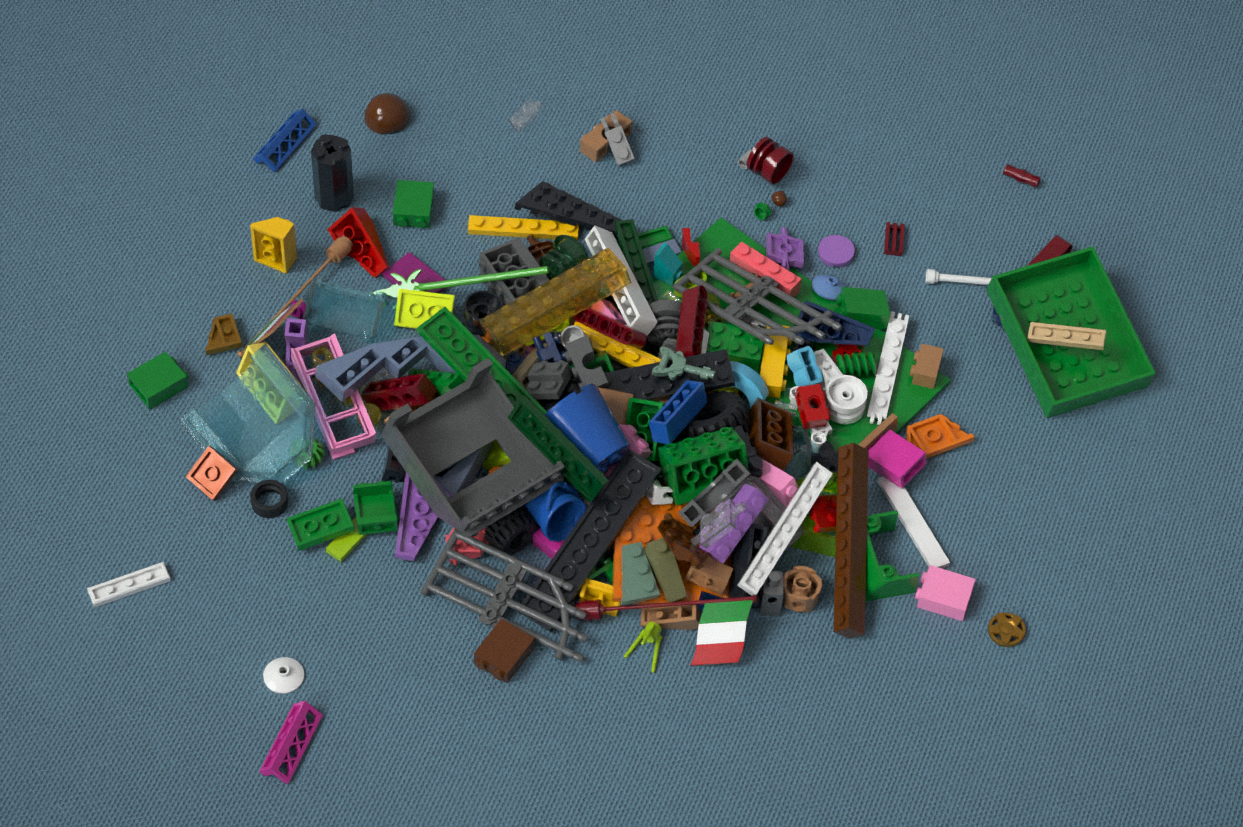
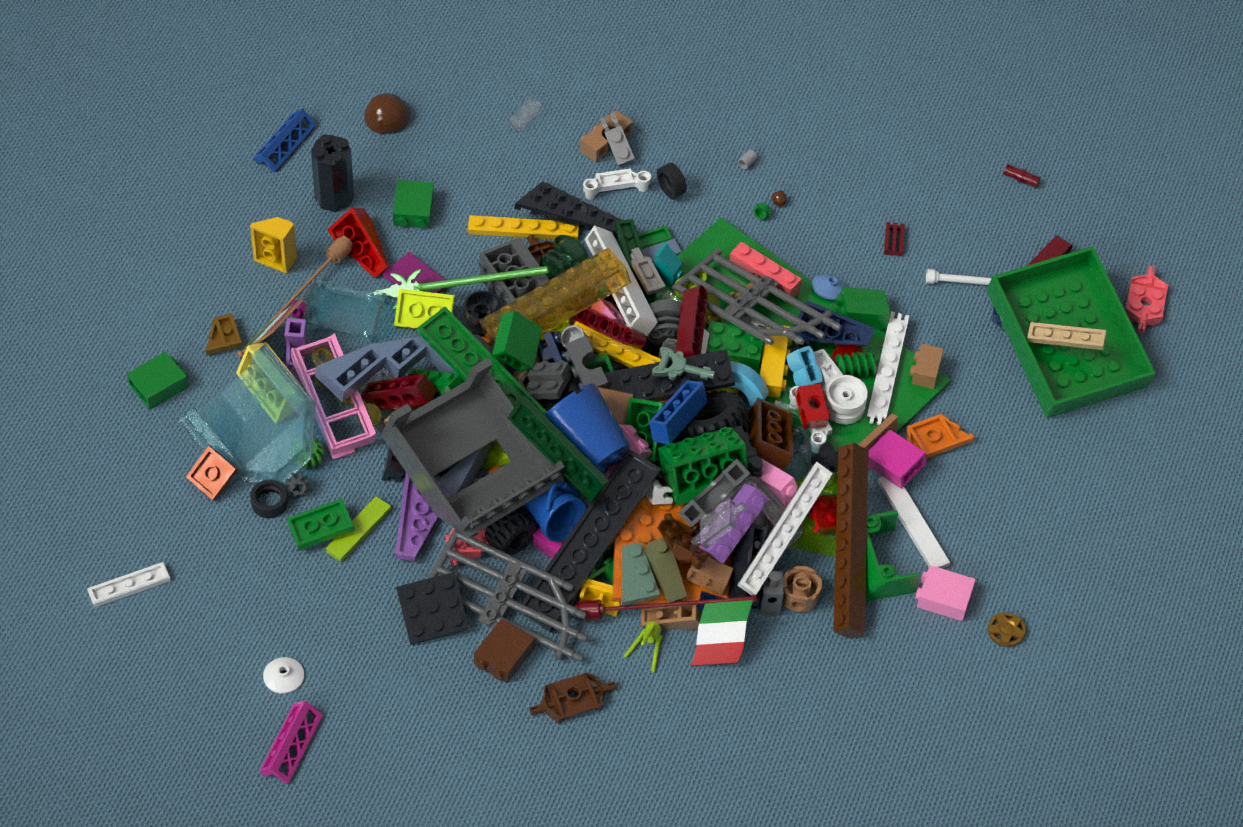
(297, 489): none -> dark grey gear
(375, 508): green panel -> none
(432, 608): none -> black plate
(517, 341): none -> green brick
(559, 705): none -> reddish brown plate
(616, 180): none -> white plate
(646, 272): none -> light grey hinge
(671, 180): none -> black tyre
(690, 248): red slope -> none
(770, 160): dark red wheel -> none
(785, 249): medium lavender plate -> none
(836, 251): medium lavender tile -> none
(1148, 289): none -> coral plate

